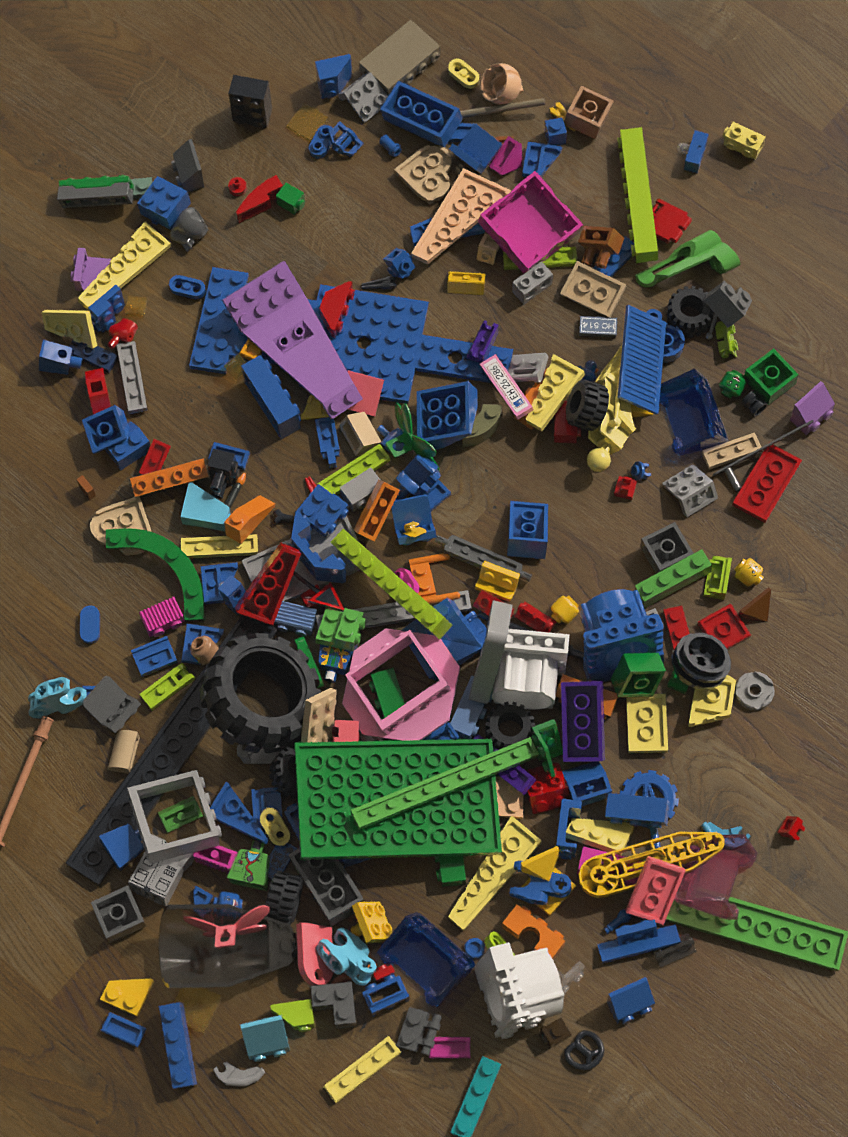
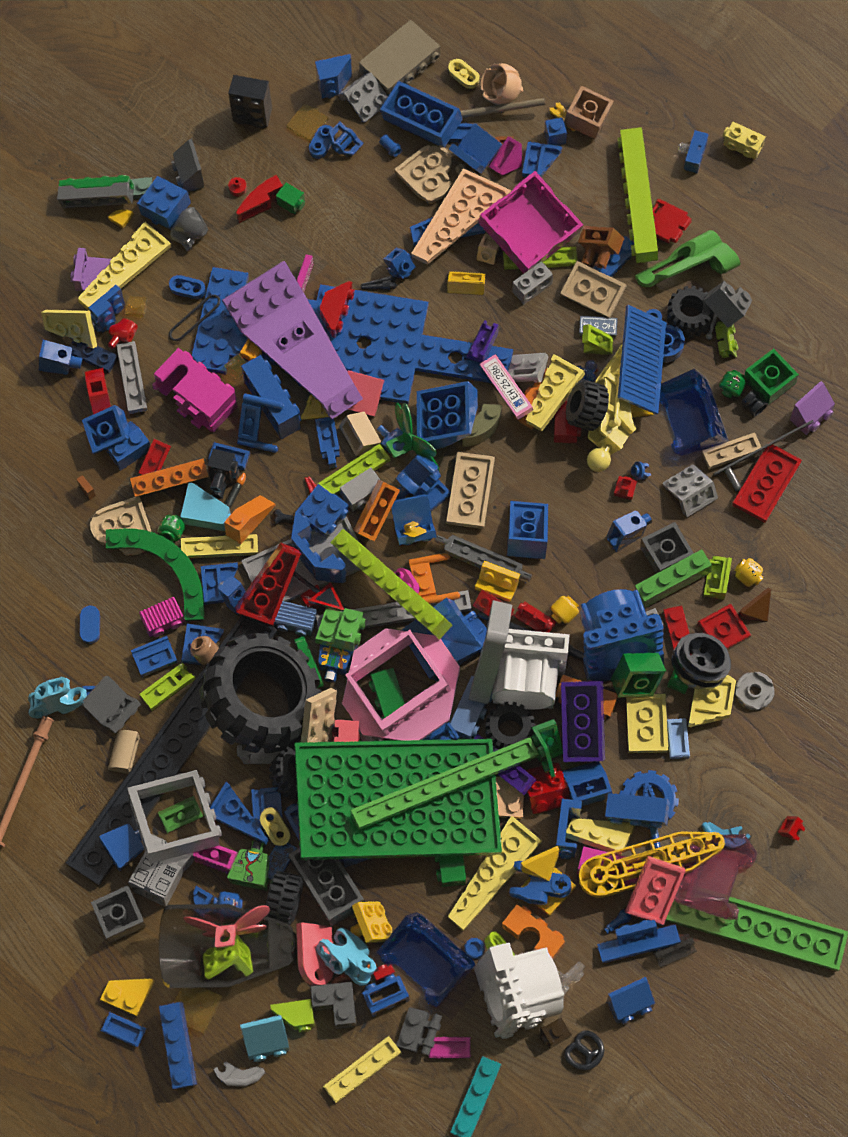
(121, 217): none -> yellow tile
(171, 527): none -> green head
(196, 390): none -> dark pink piece
(210, 296): none -> black piece
(221, 958): none -> lime bracket
(250, 421): none -> blue plate
(305, 271): none -> dark pink tile
(470, 490): none -> tan plate
(596, 341): none -> lime slope
(627, 529): none -> blue torso
(678, 738): none -> light blue tile

